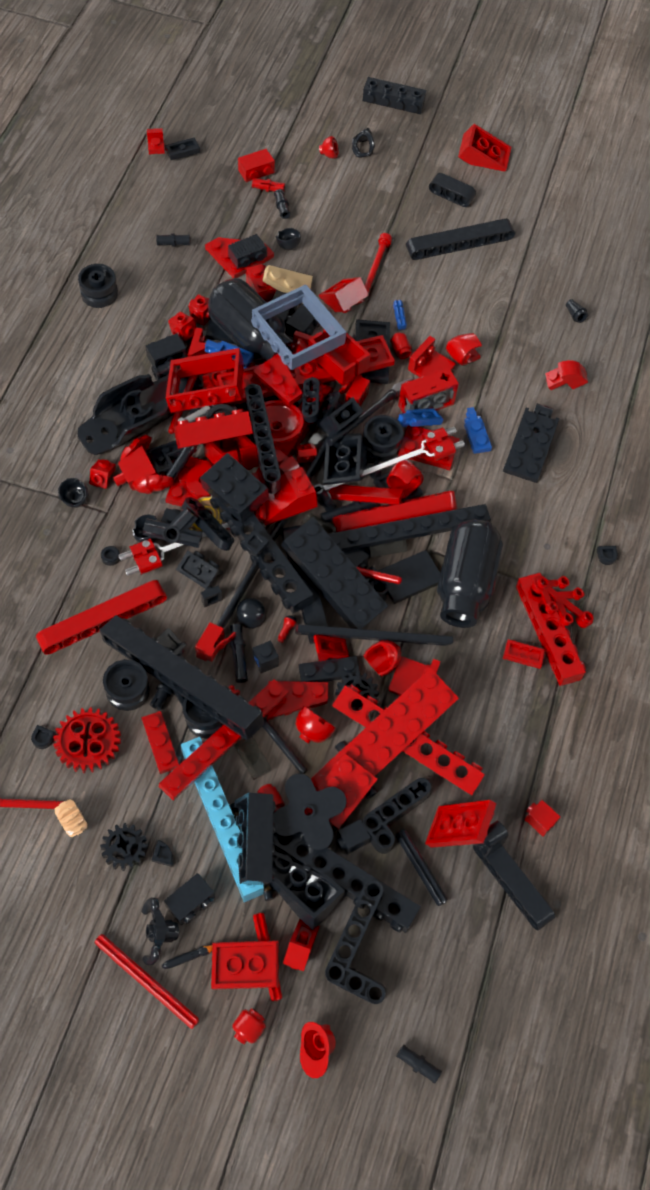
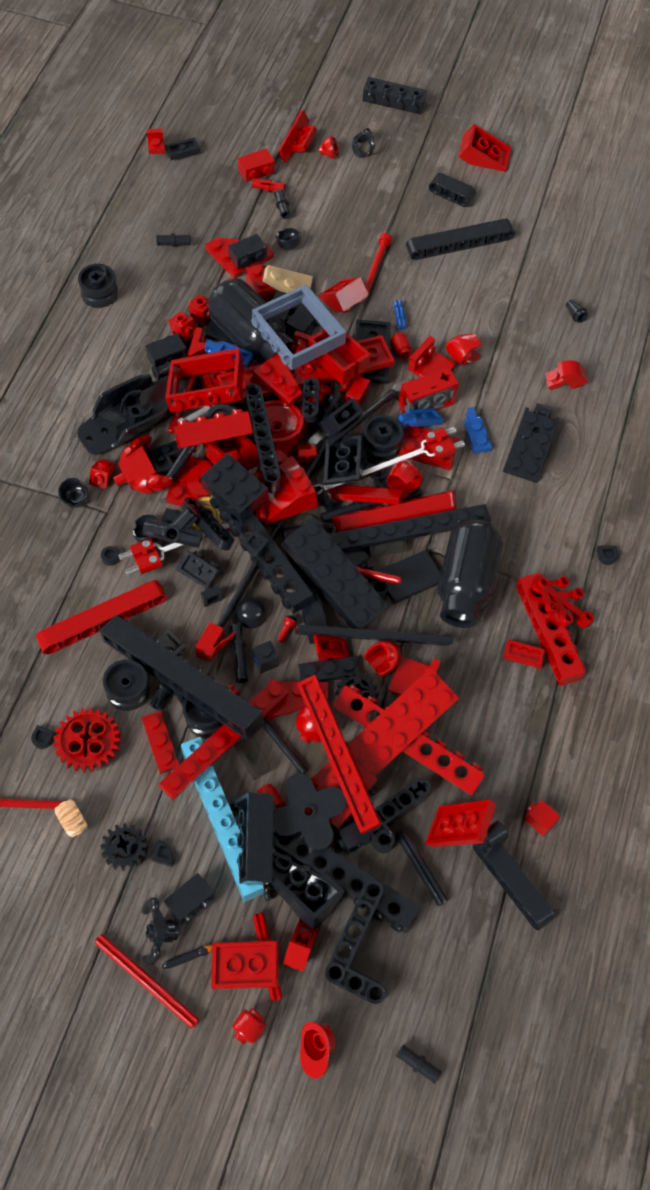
(298, 137): none -> red bracket
(339, 754): none -> red plate

